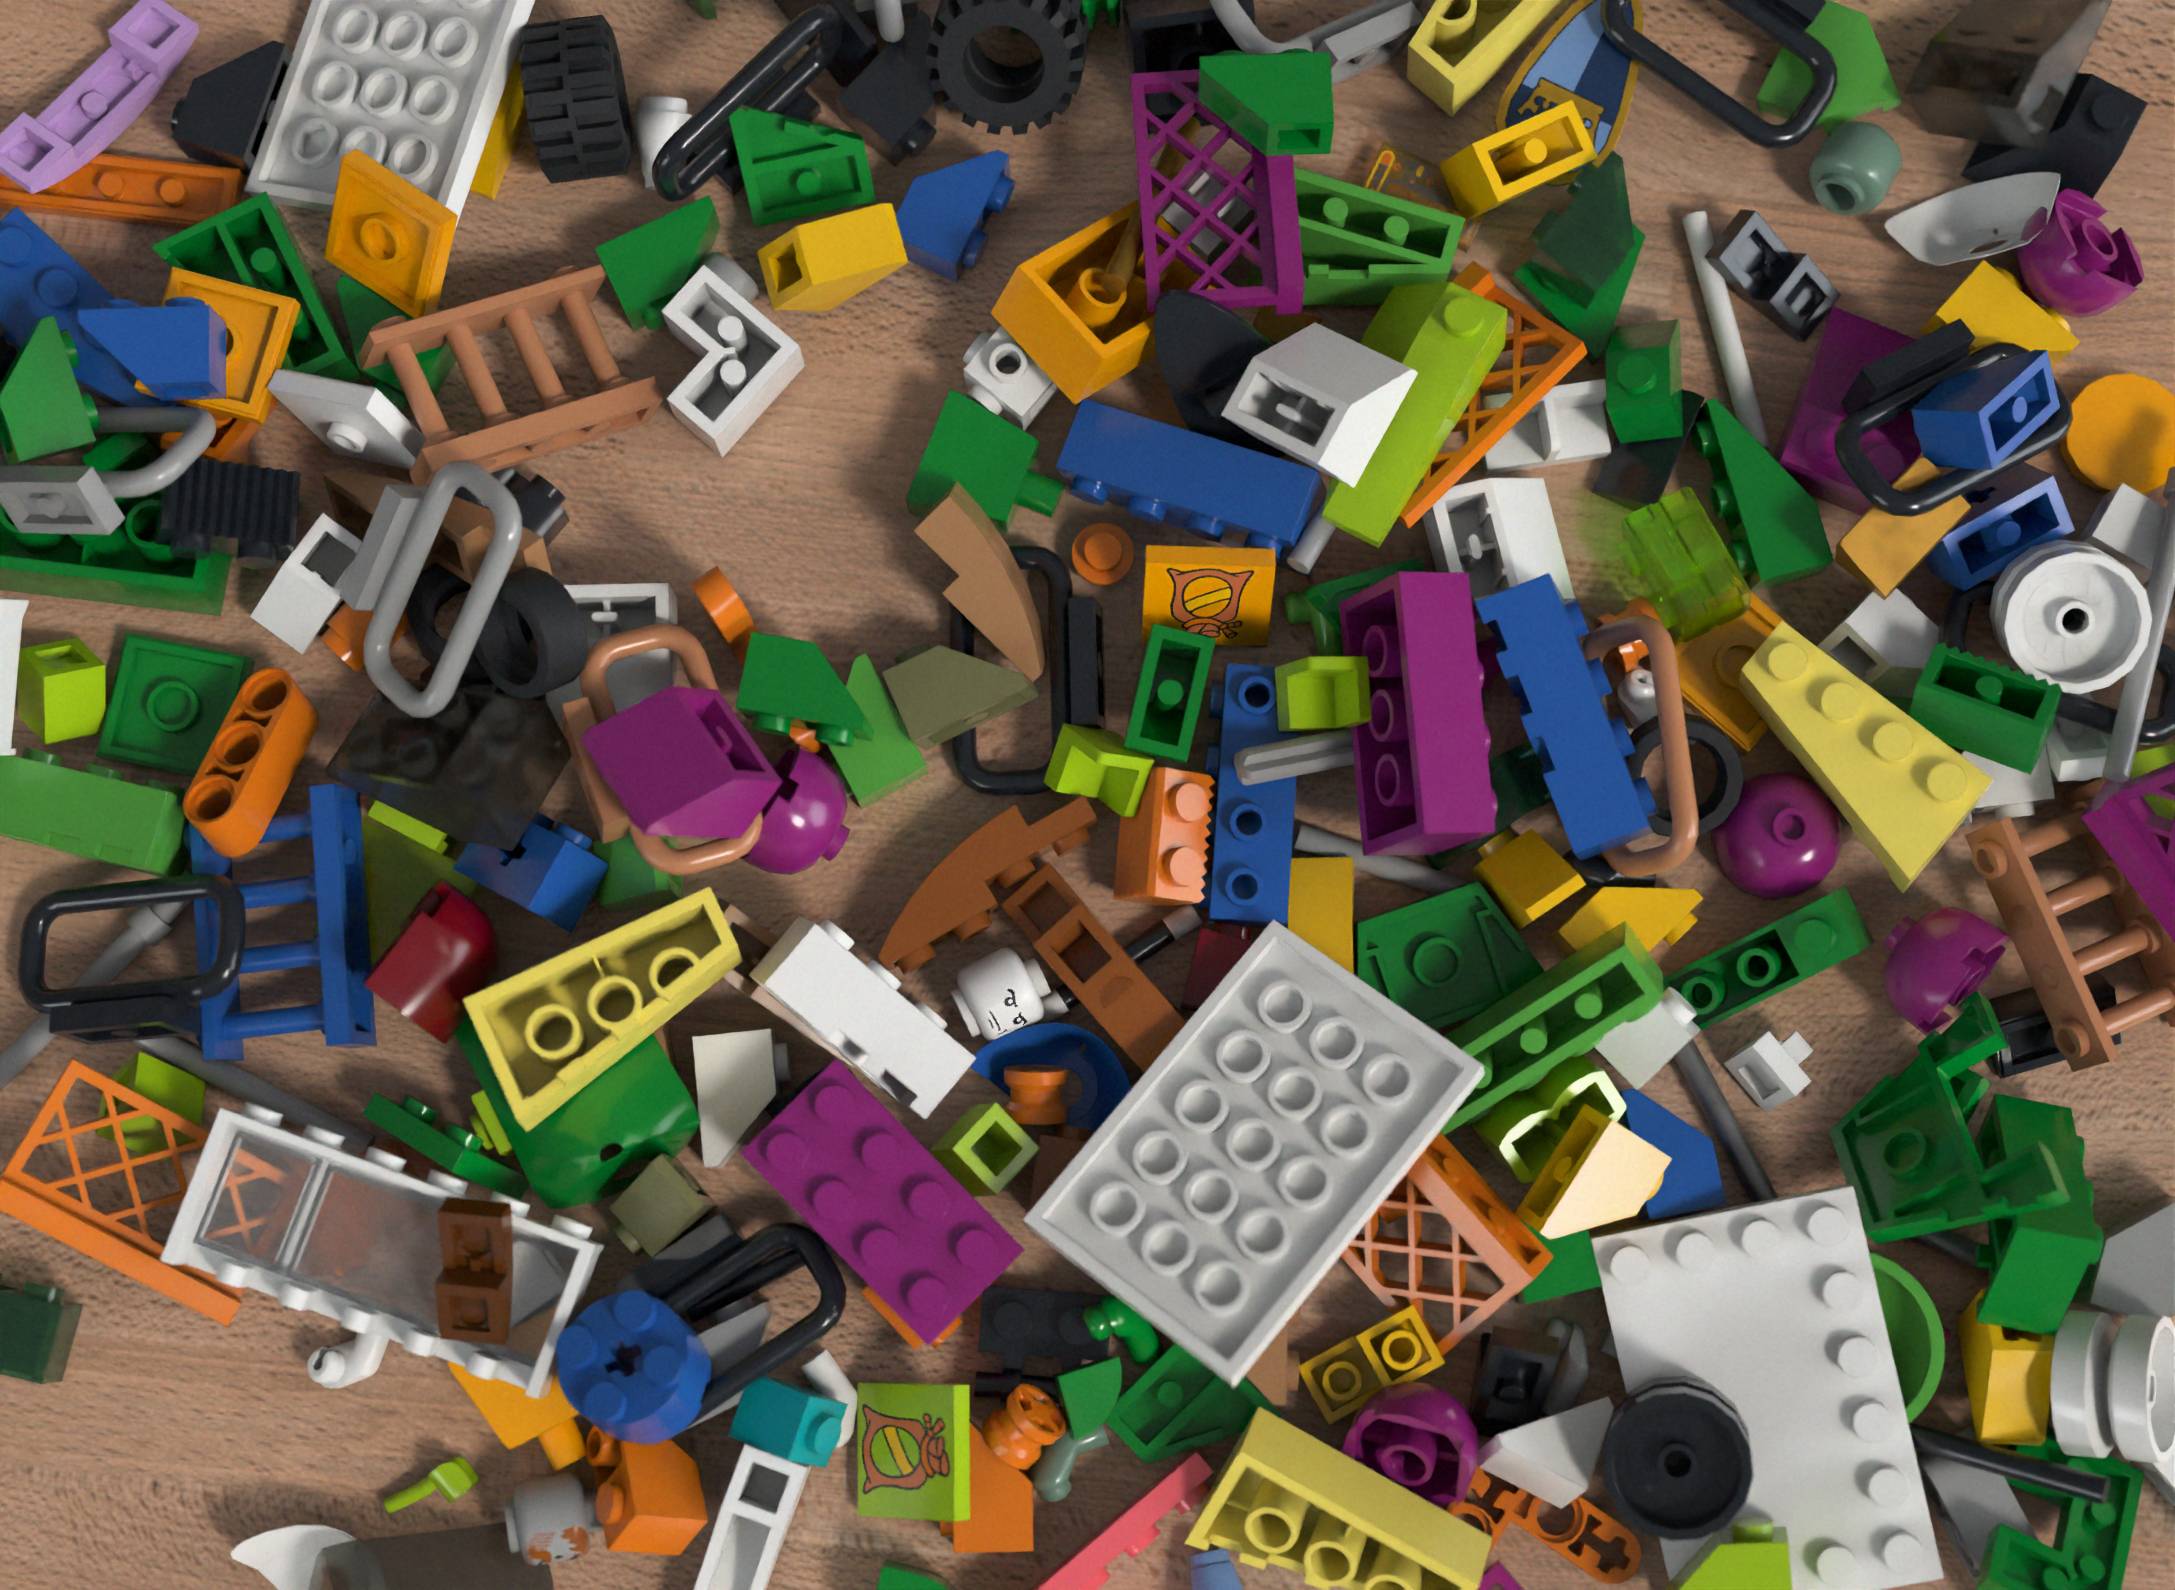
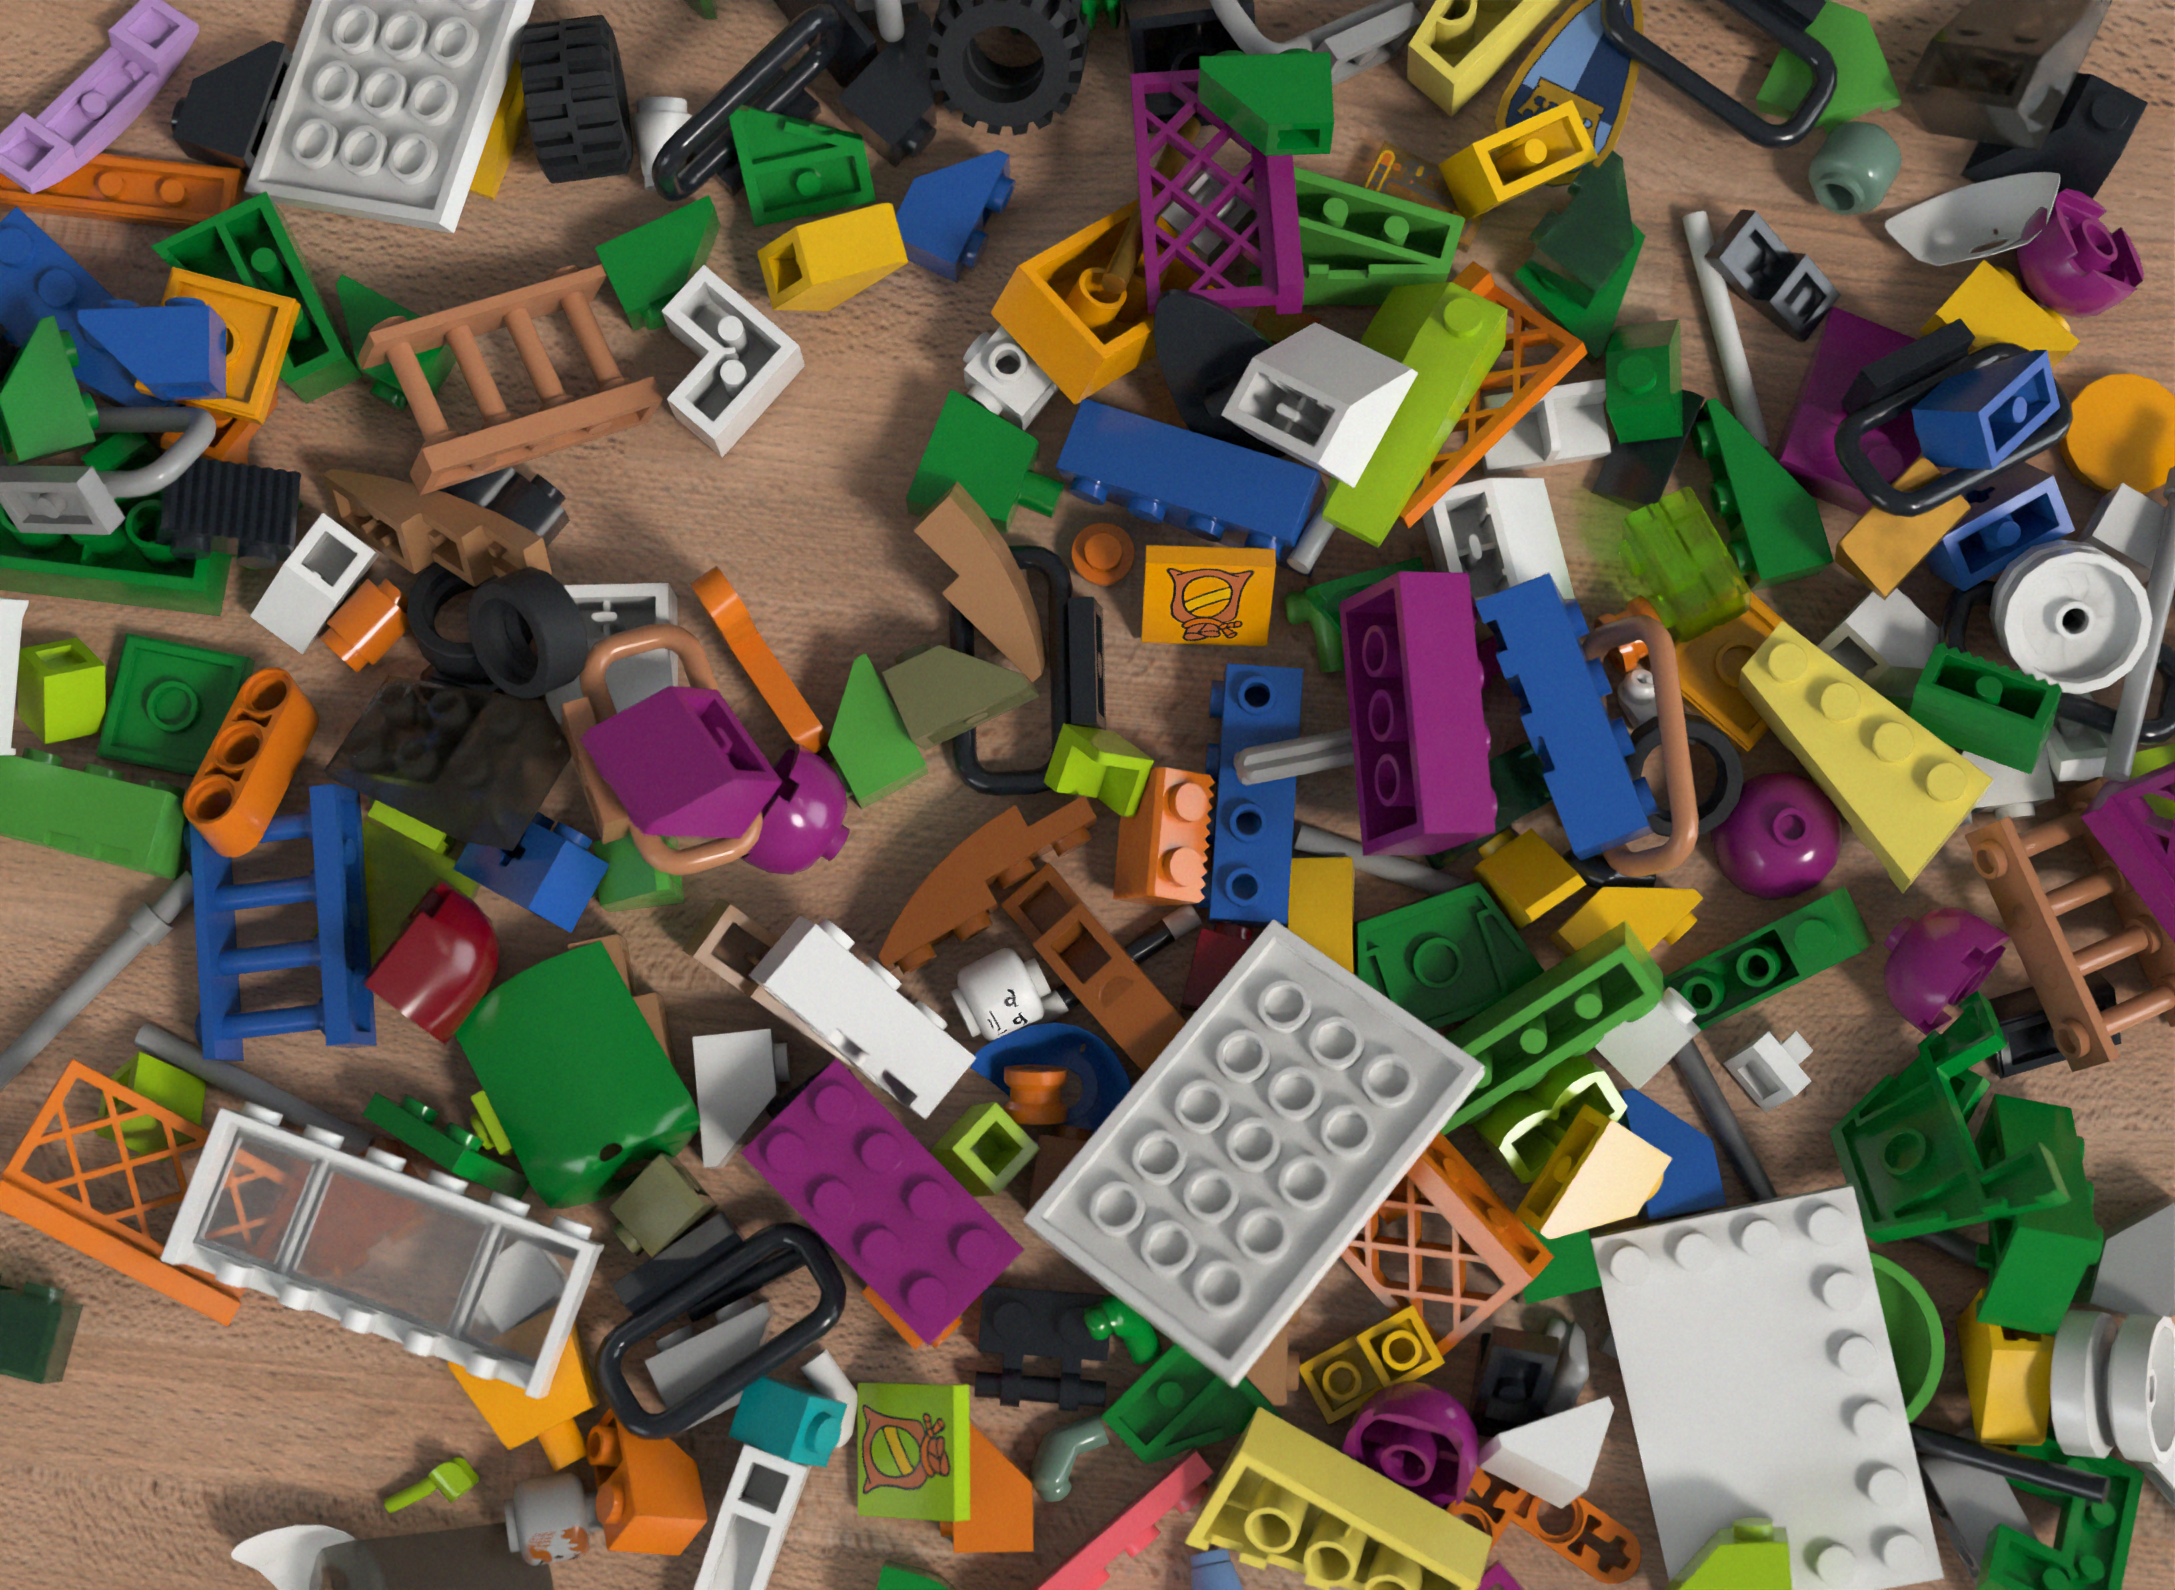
(138, 1007): black bar -> none
(347, 1361): white arm -> none
(349, 418): white plate -> none
(389, 235): light orange tile -> none
(393, 560): light grey bar -> none
(477, 1270): reddish brown slope -> none
(597, 1002): light yellow wedge -> none
(624, 1334): blue brick -> none
(732, 275): light grey tile -> none
(795, 686): green slope -> none
(1023, 1426): orange wheel -> none
(1088, 1394): green tile -> none
(1168, 693): green slope -> none
(1323, 693): lime panel -> none
(1694, 1494): black wheel -> none

